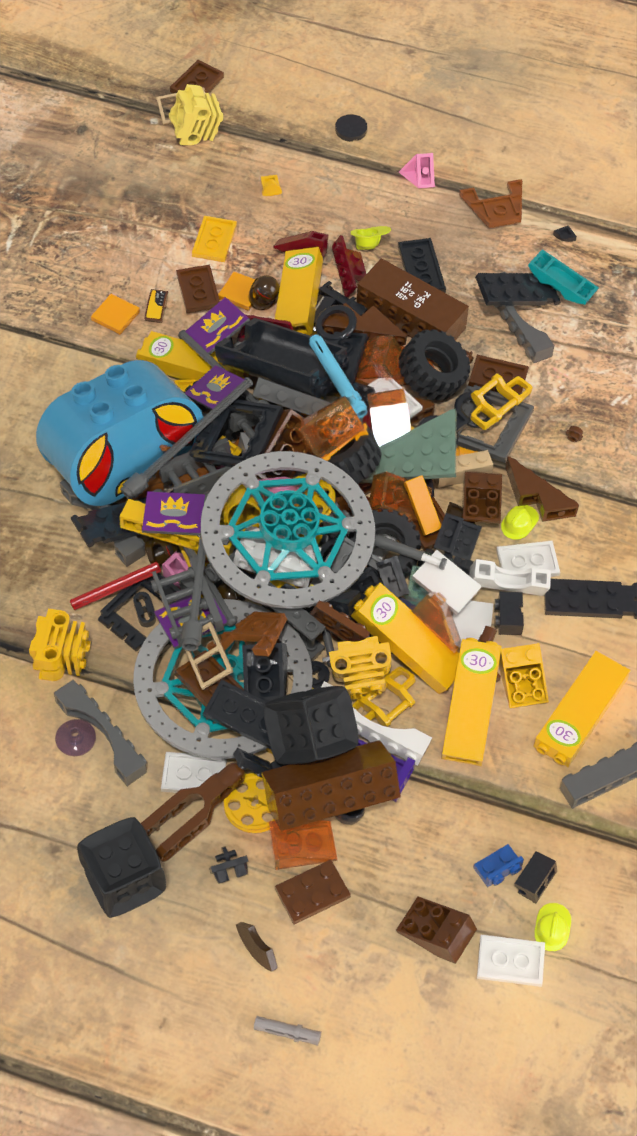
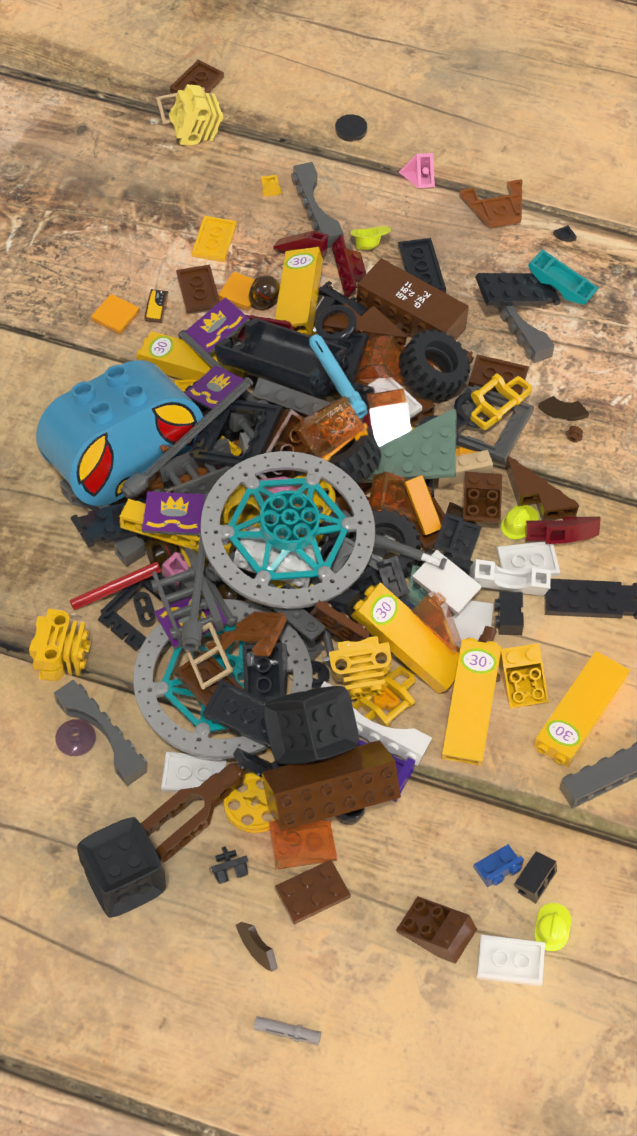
(306, 181): none -> dark grey arch
(386, 700): none -> light orange tile
(562, 531): none -> dark red slope
(564, 410): none -> dark brown tile

